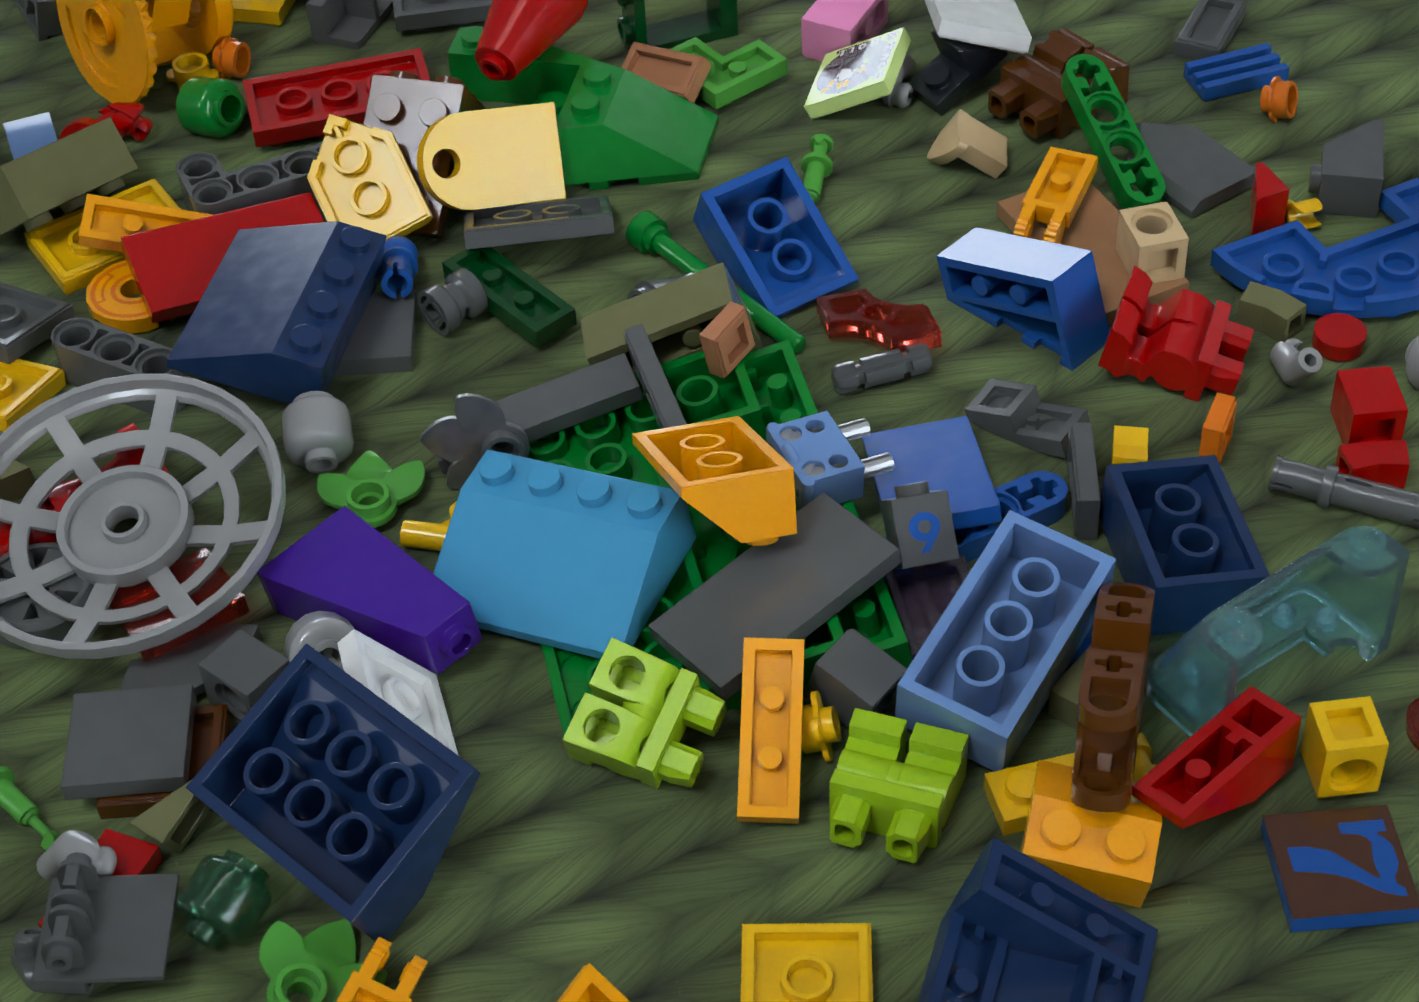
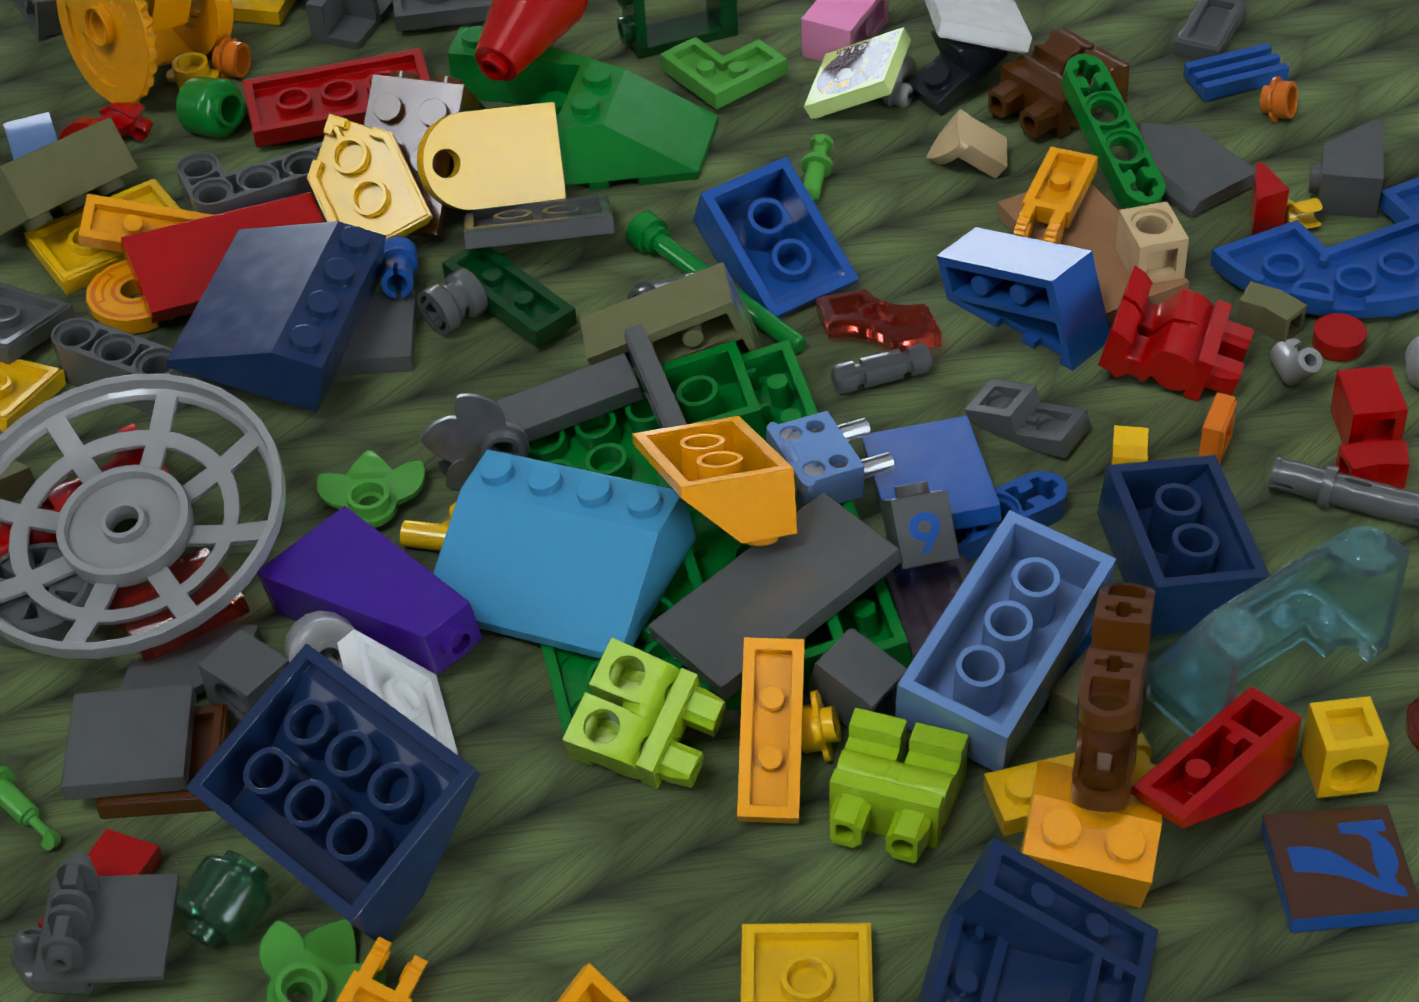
(75, 841): light grey arm -> none
(173, 818): olive piece -> none
(317, 430): light grey head -> none
(669, 69): nougat tile -> none
(727, 339): nougat tile -> none
(1083, 481): dark grey tile -> none

